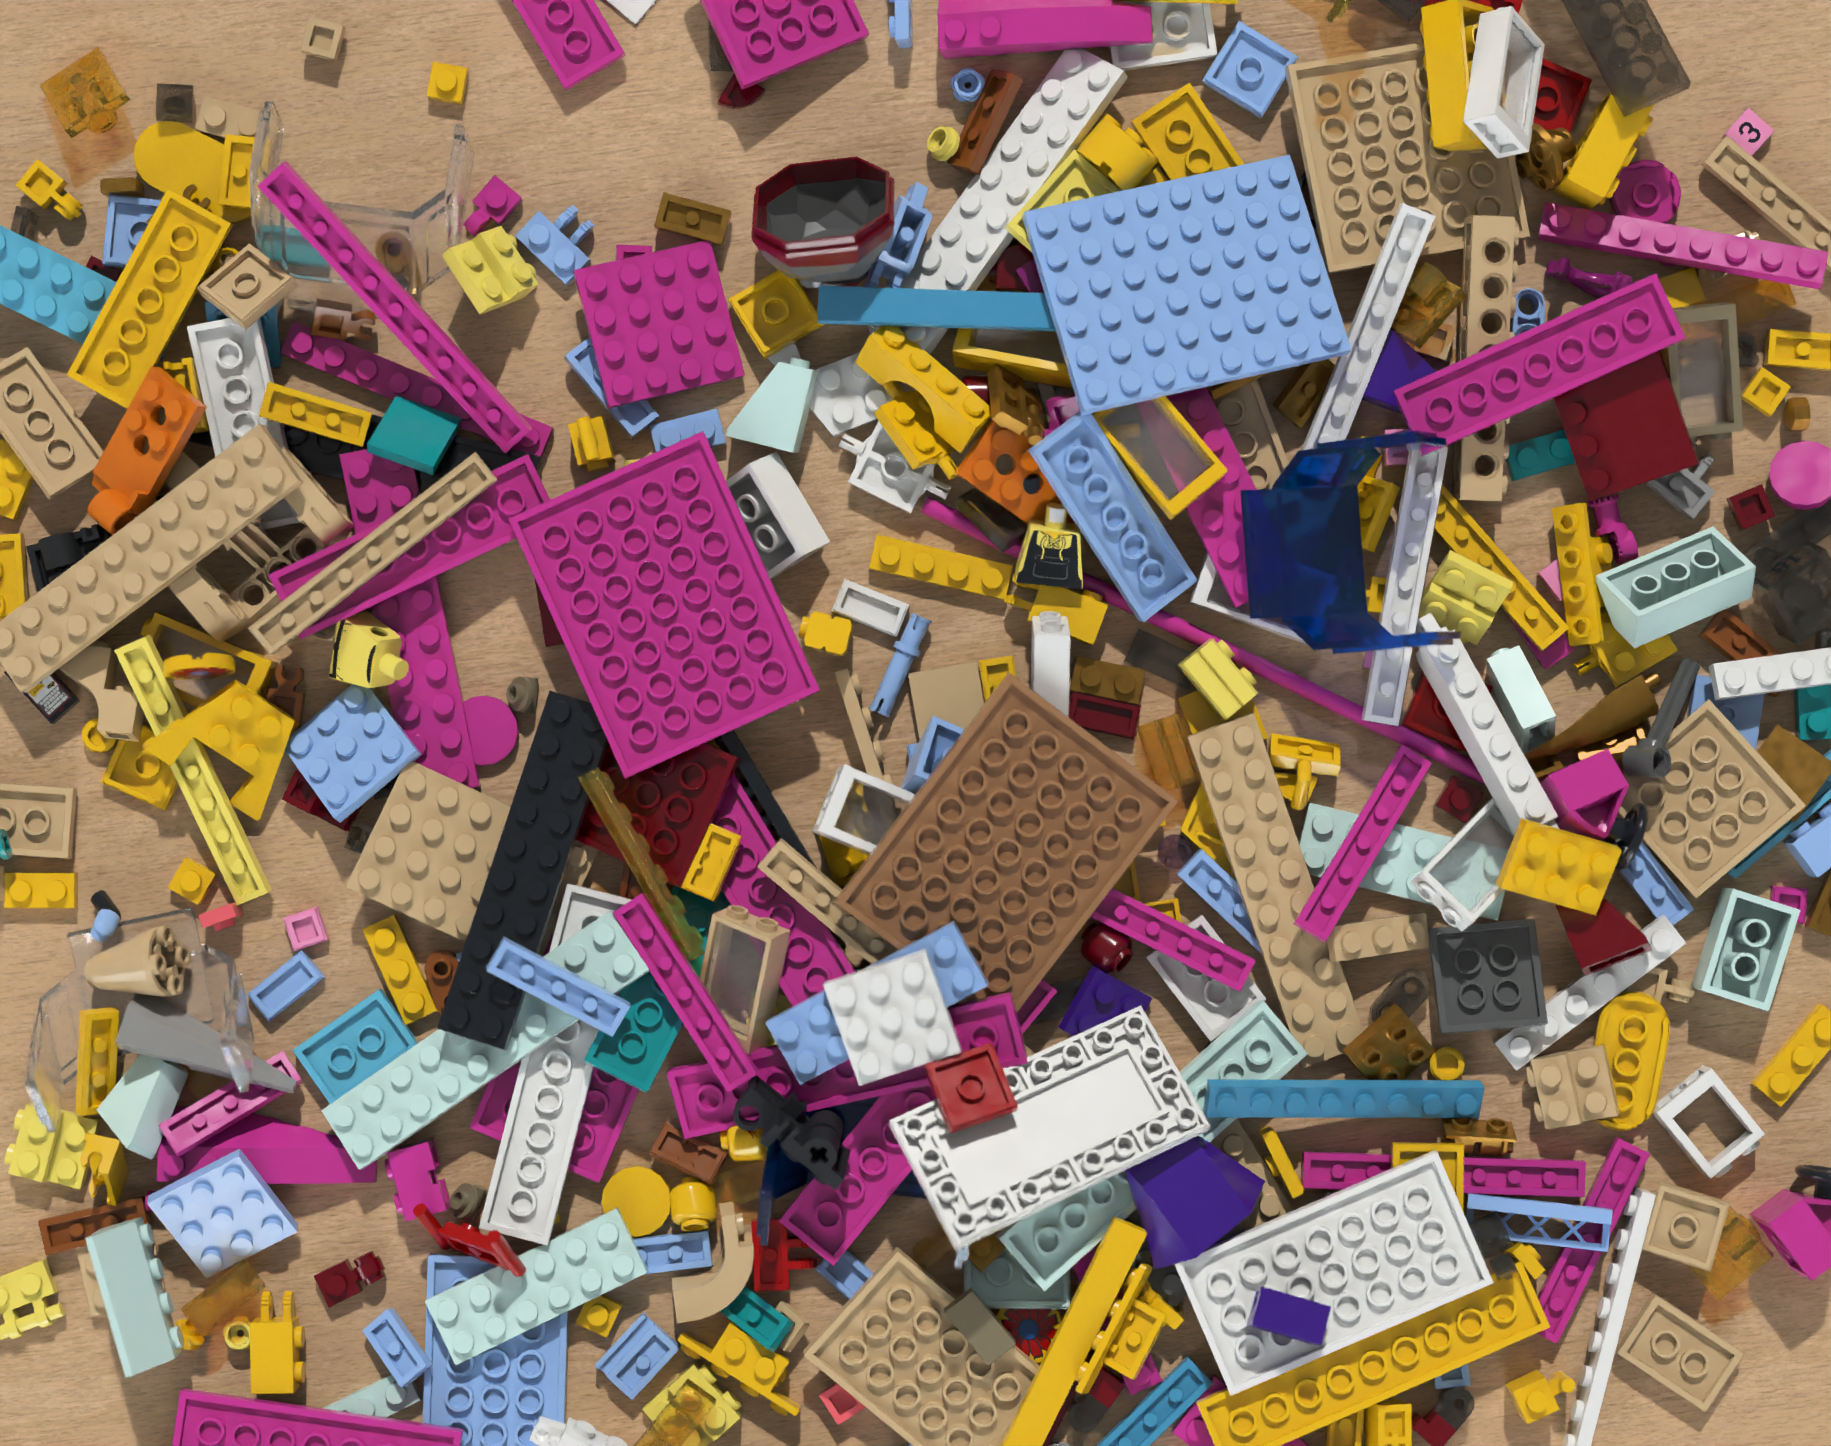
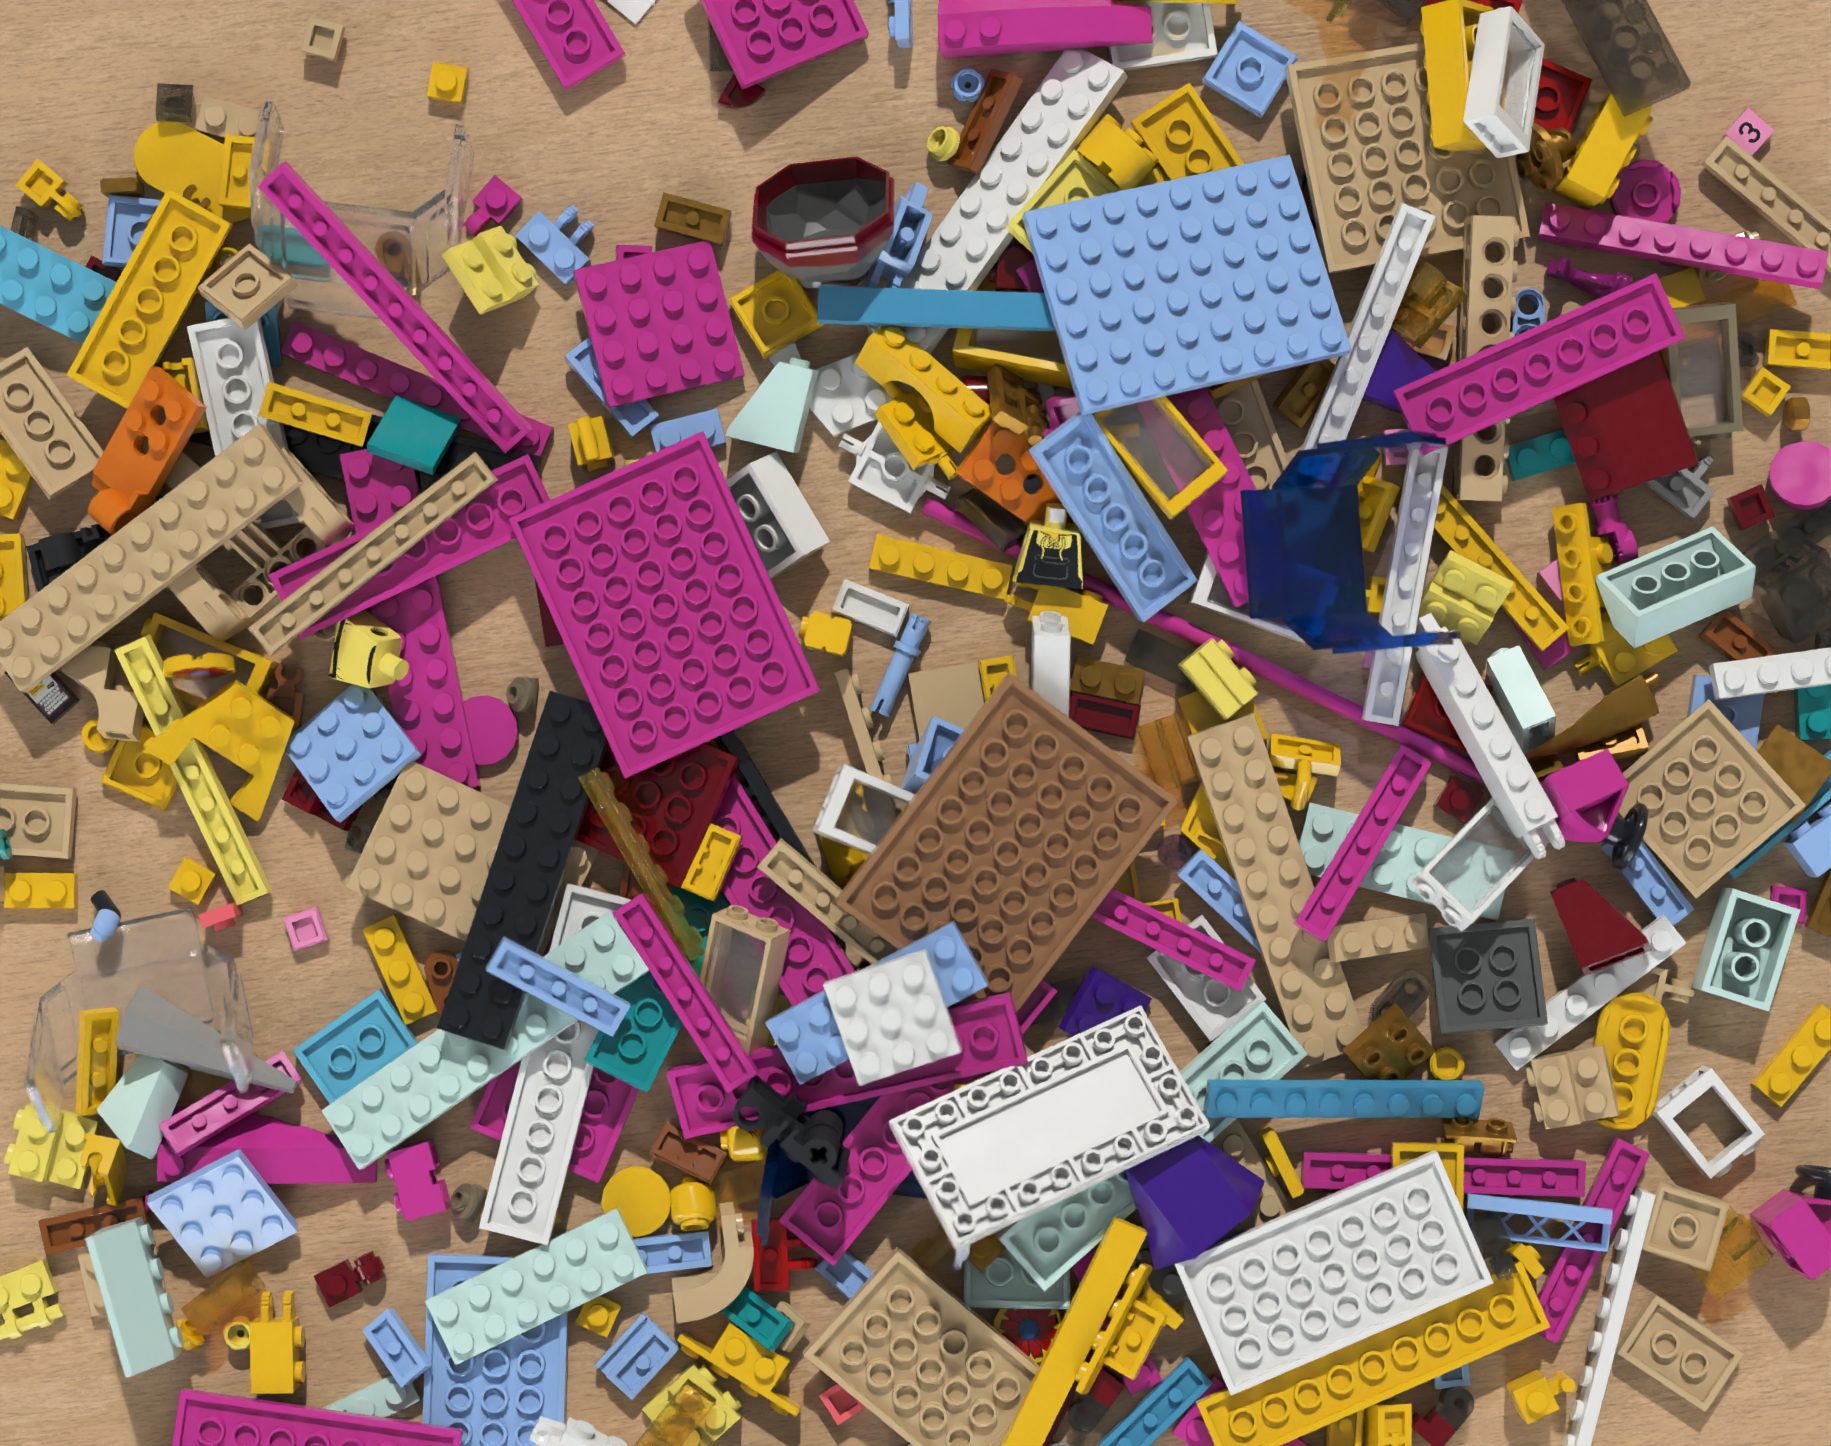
(86, 95): clear yellow plate -> none
(141, 965): tan cone -> none
(286, 985): light blue tile -> none
(336, 319): dark orange plate -> none
(469, 1241): red plate -> none
(970, 1088): red tile -> none
(979, 1326): dark tan tile -> none
(1106, 948): dark red head -> none
(1289, 1316): dark purple hinge -> none
(1558, 866): yellow plate -> none
(1650, 755): dark grey axle -> none

